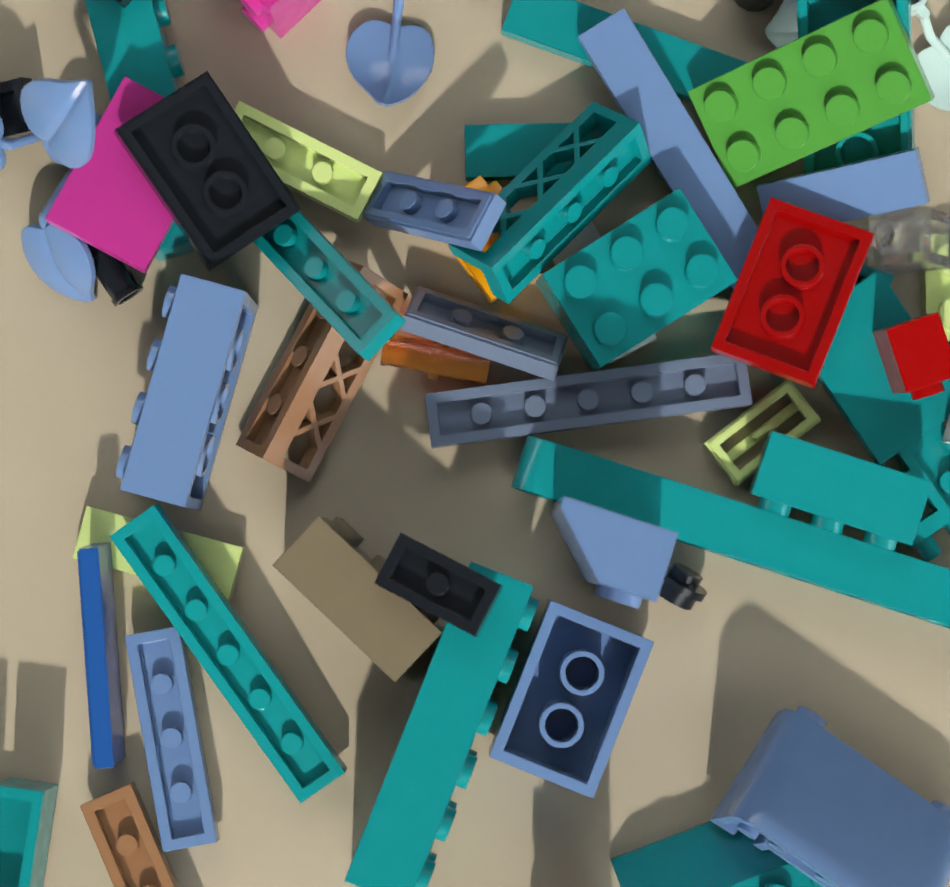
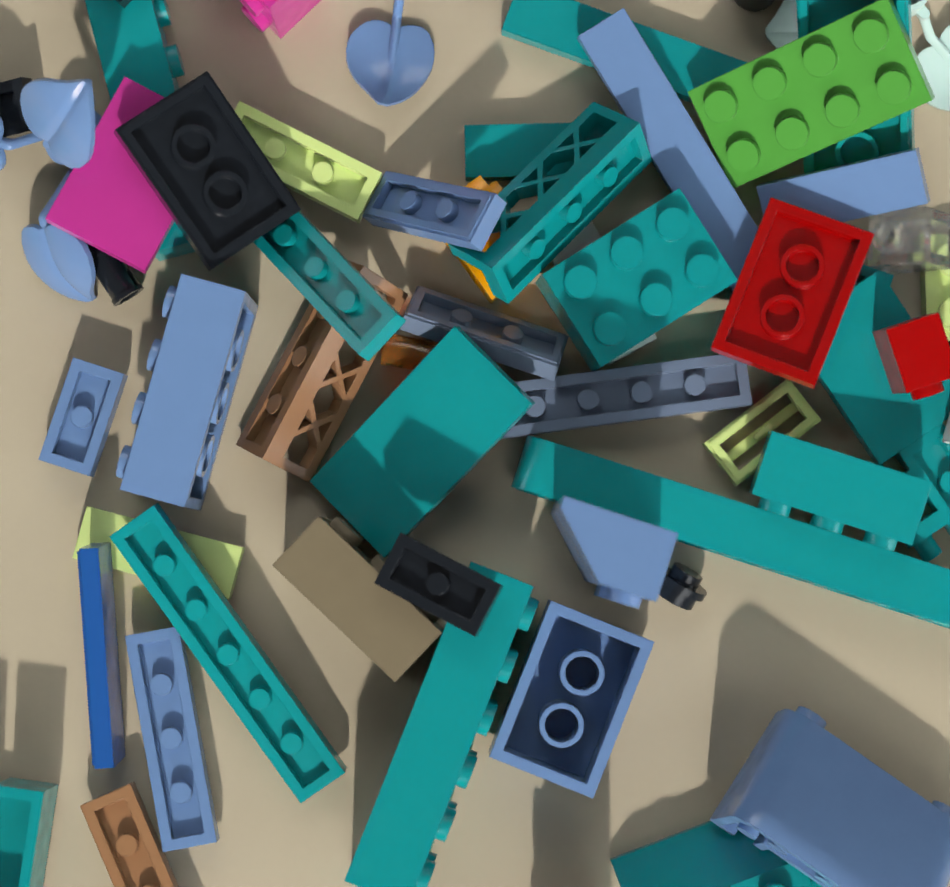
(83, 417): none -> medium blue plate
(422, 441): none -> teal tile

